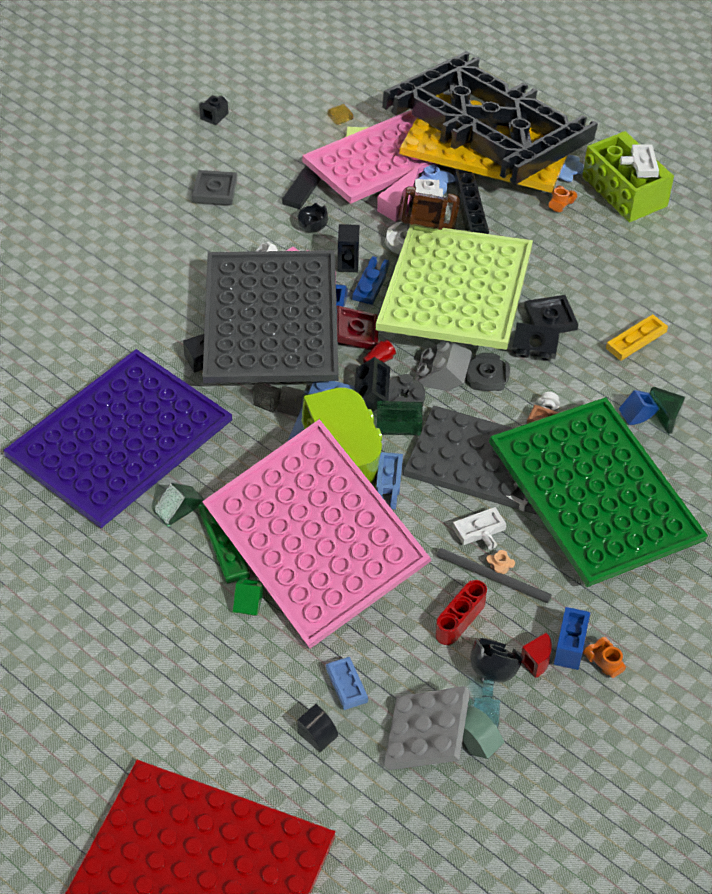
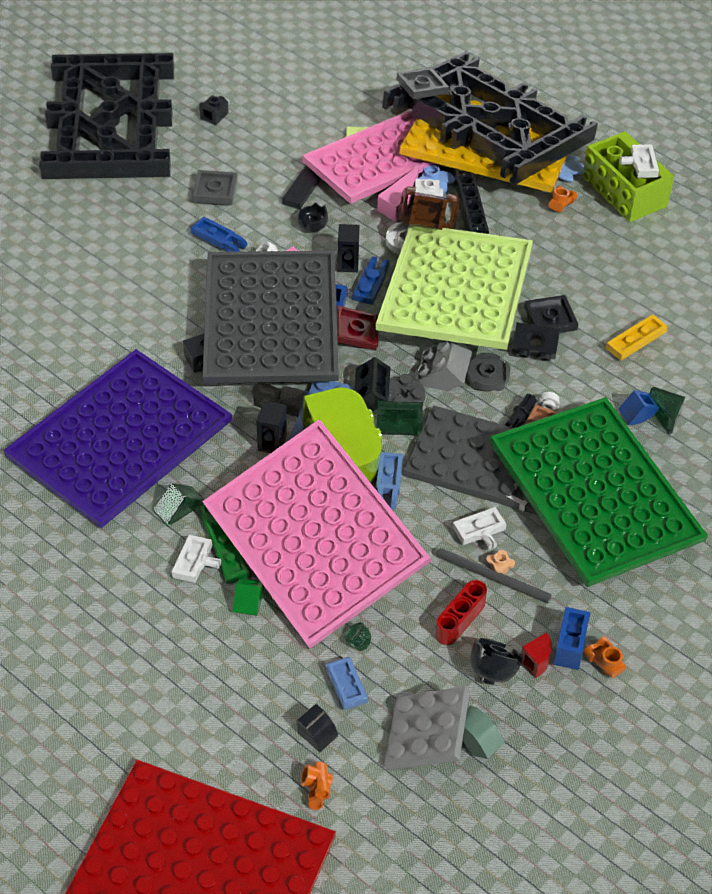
(116, 155): none -> black piece
(194, 558): none -> white plate
(218, 235): none -> blue hinge
(271, 426): none -> black brick
(319, 782): none -> orange plate
(340, 114): clear yellow tile -> none
(357, 635): none -> clear green tile
(383, 351): red cone -> none
(422, 83): none -> dark grey plate
(486, 704): clear light blue plate -> none
(521, 411): none -> black axle

